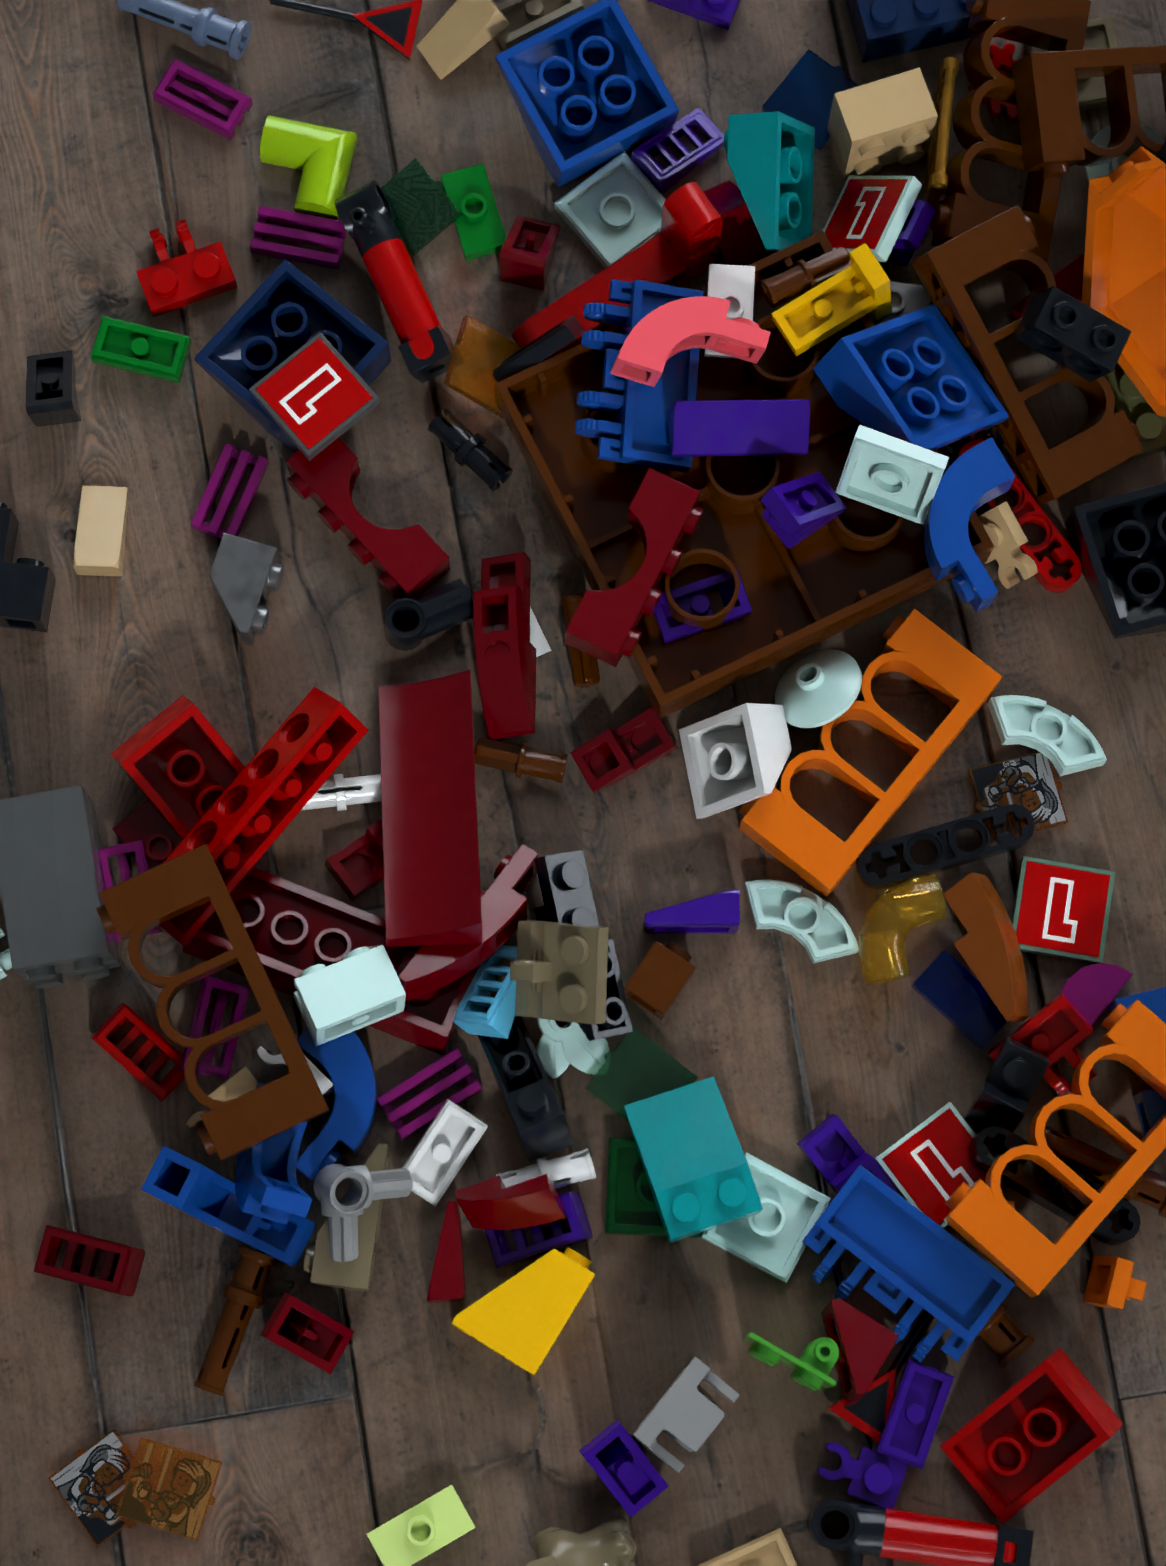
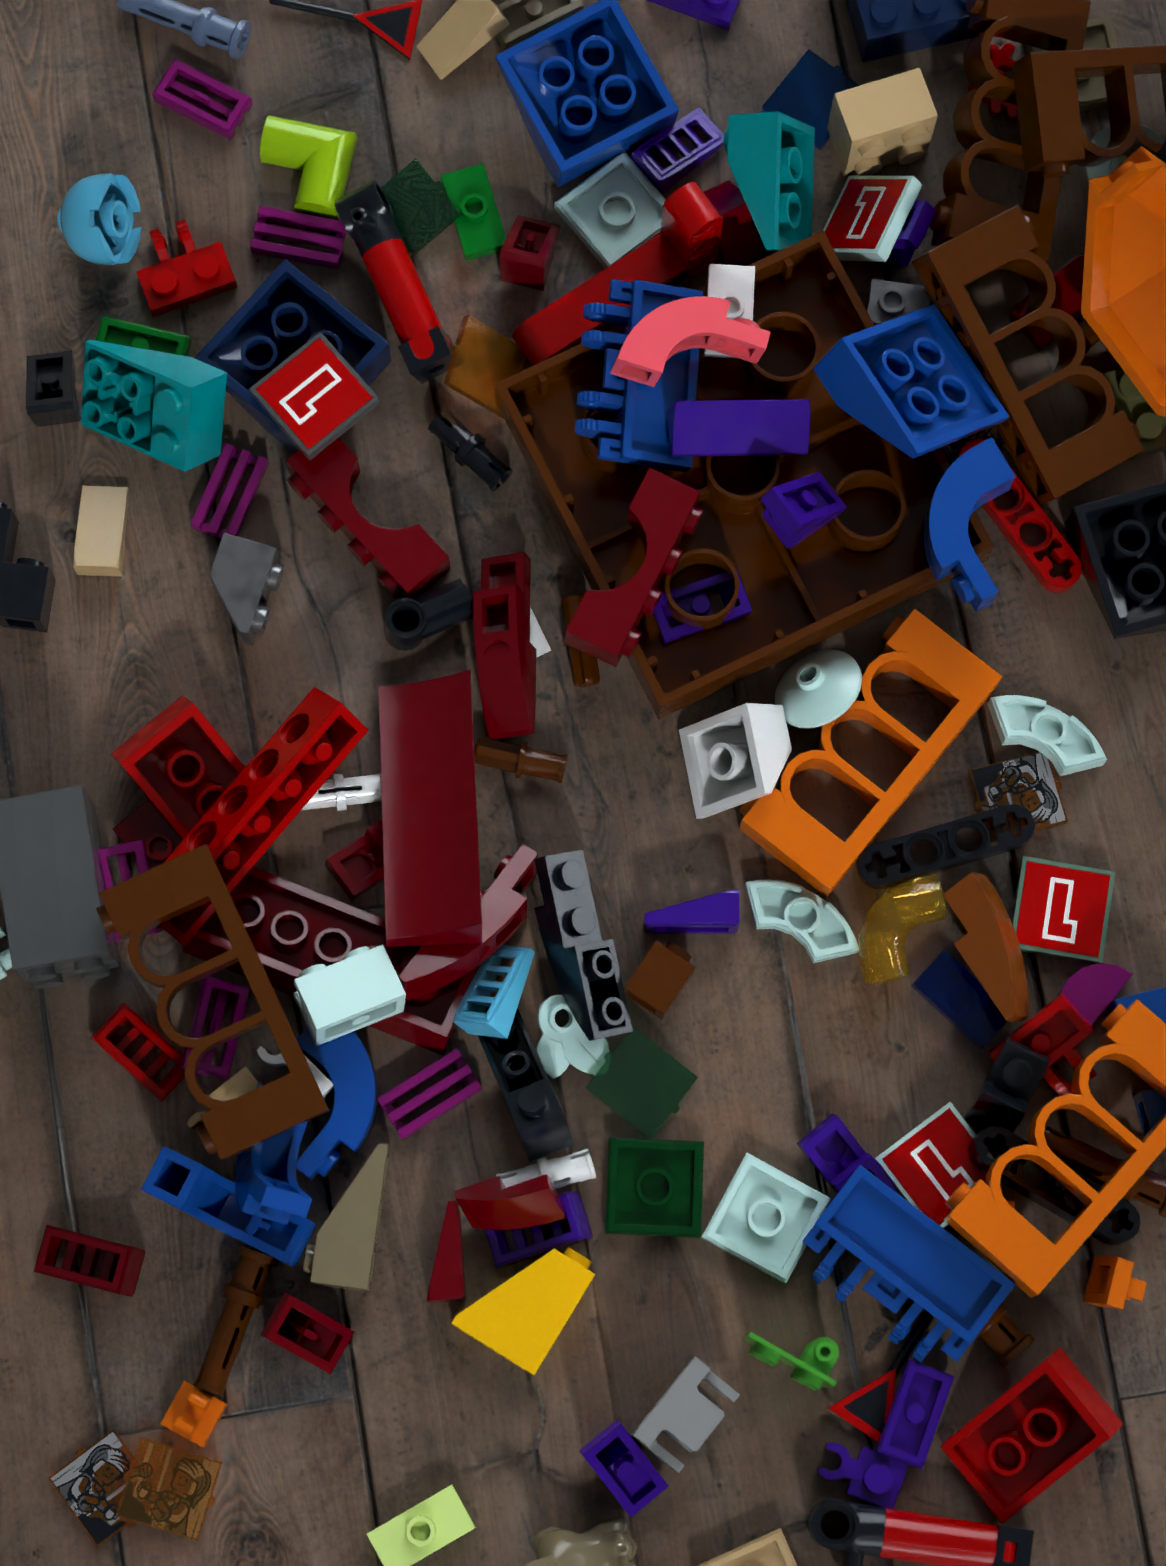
(100, 219): none -> medium azure cylinder
(154, 402): none -> teal slope
(194, 1414): none -> orange tile
(363, 1188): light grey axle -> none
(443, 1151): white plate -> none
(539, 348): black tile -> none
(561, 971): dark tan hinge -> none
(623, 750): dark red slope -> none
(692, 1159): teal slope -> none
(804, 276): reddish brown axle -> none
(836, 302): yellow bracket -> none
(861, 1346): dark red slope -> none
(891, 474): light aqua tile -> none
(936, 177): pearl gold window -> none
(1007, 537): tan plate -> none
(1072, 334): black brick -> none

